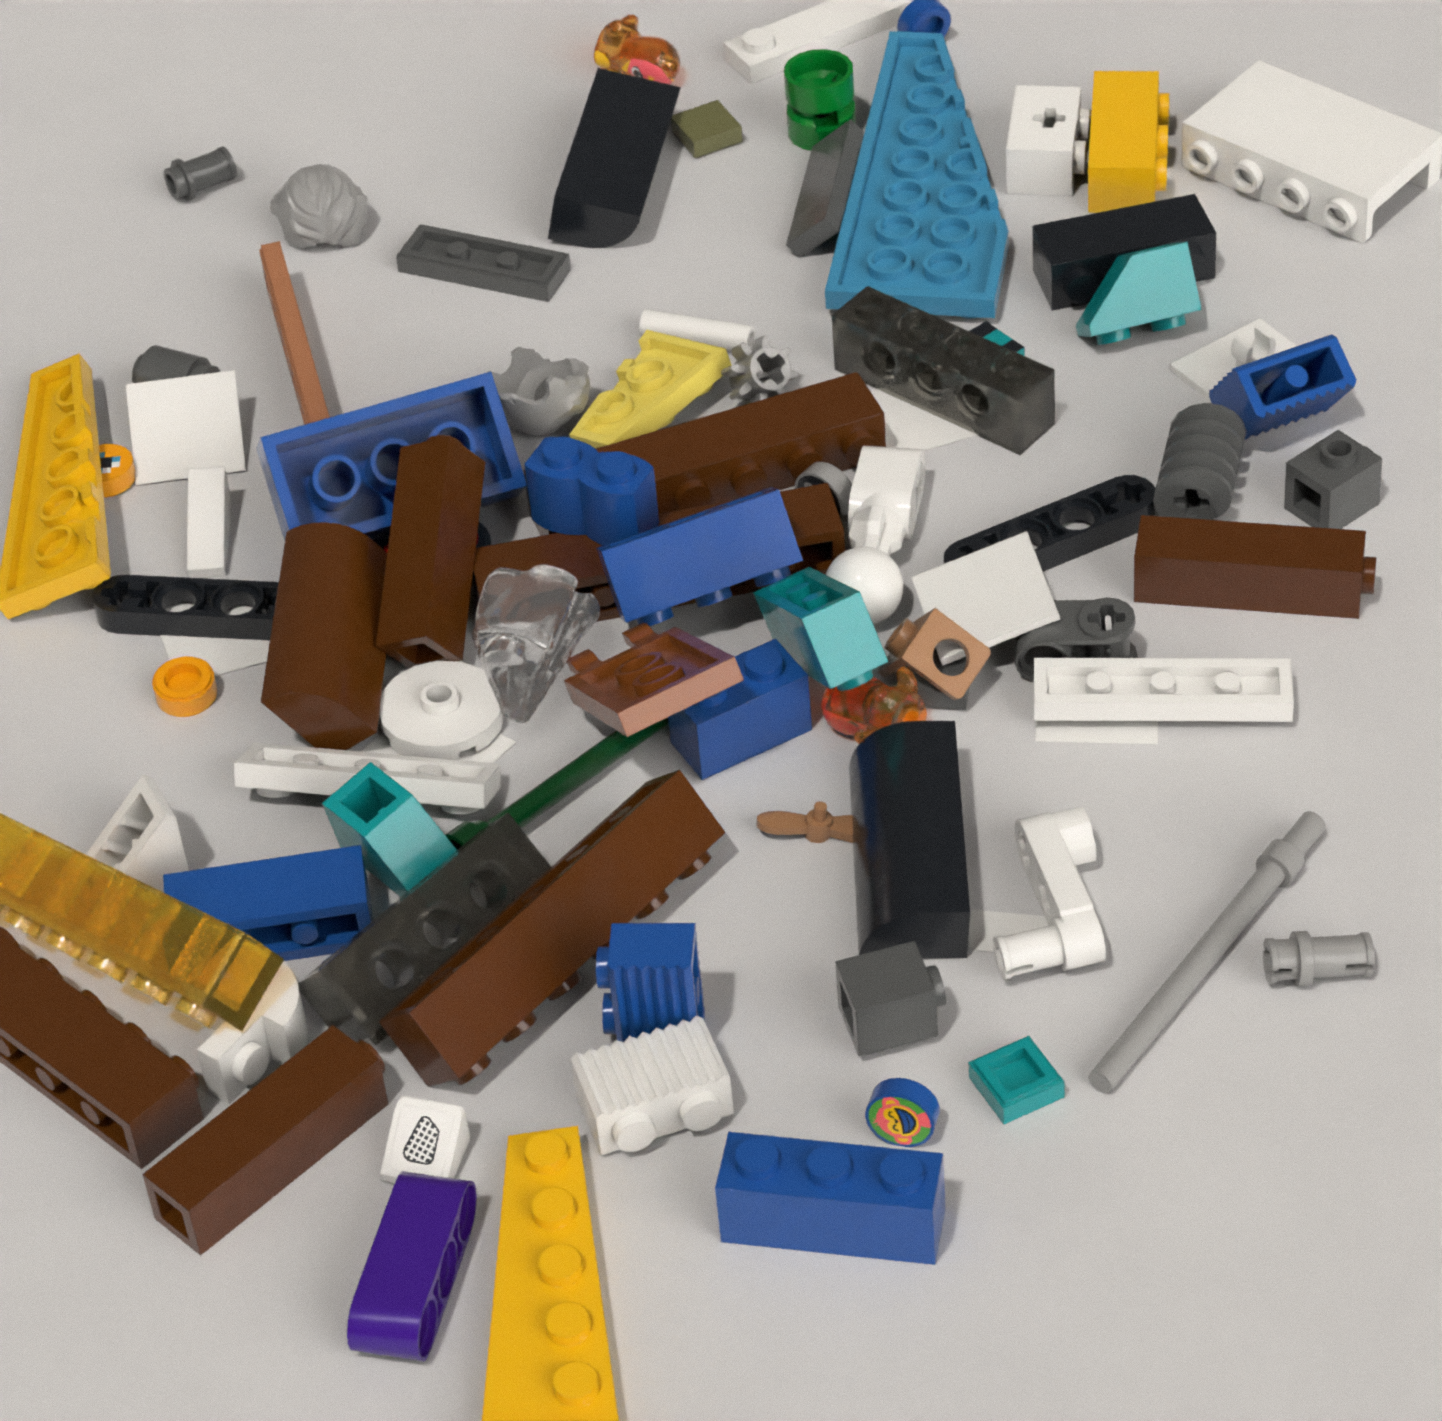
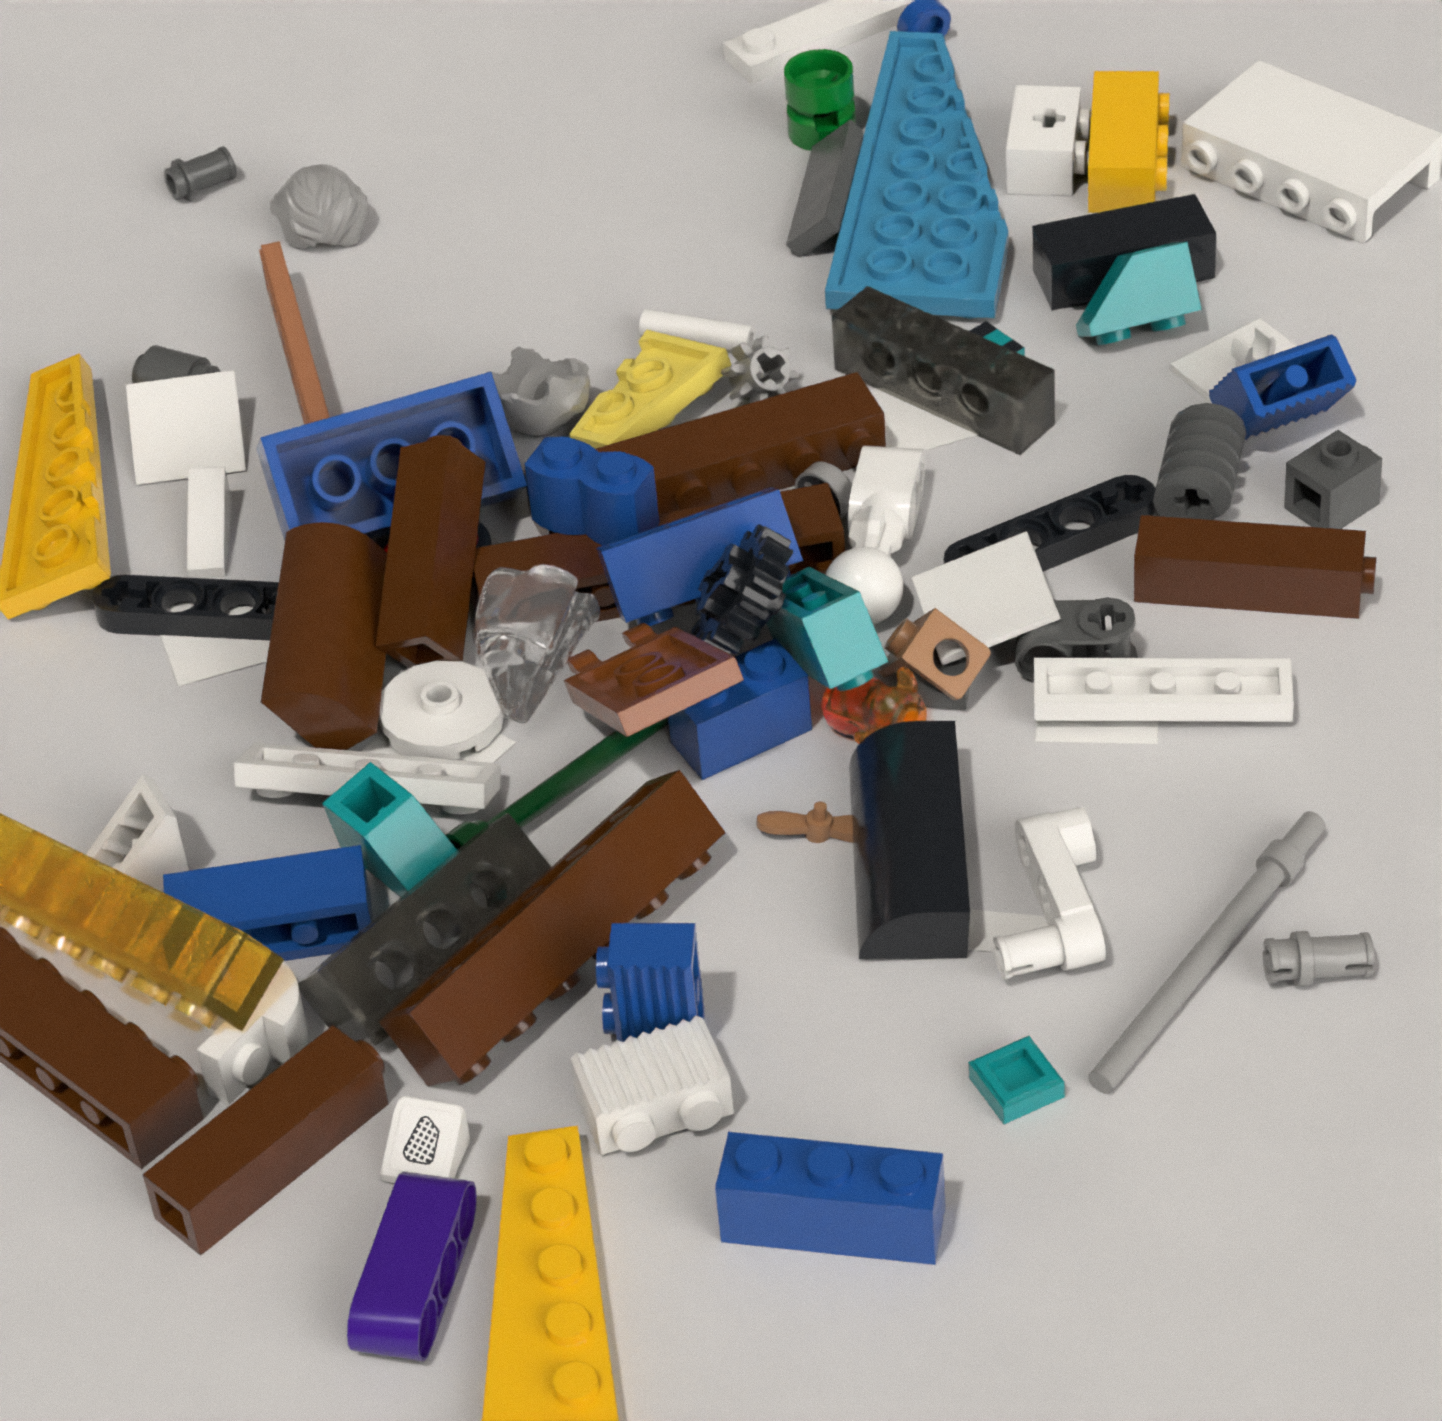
(116, 469): light orange tile -> none
(184, 686): light orange tile -> none
(483, 262): dark grey tile -> none
(612, 160): black brick -> none
(627, 51): clear orange animal -> none
(706, 129): olive tile -> none
(743, 590): none -> black gear
(889, 998): dark grey brick -> none
(902, 1112): tile -> none

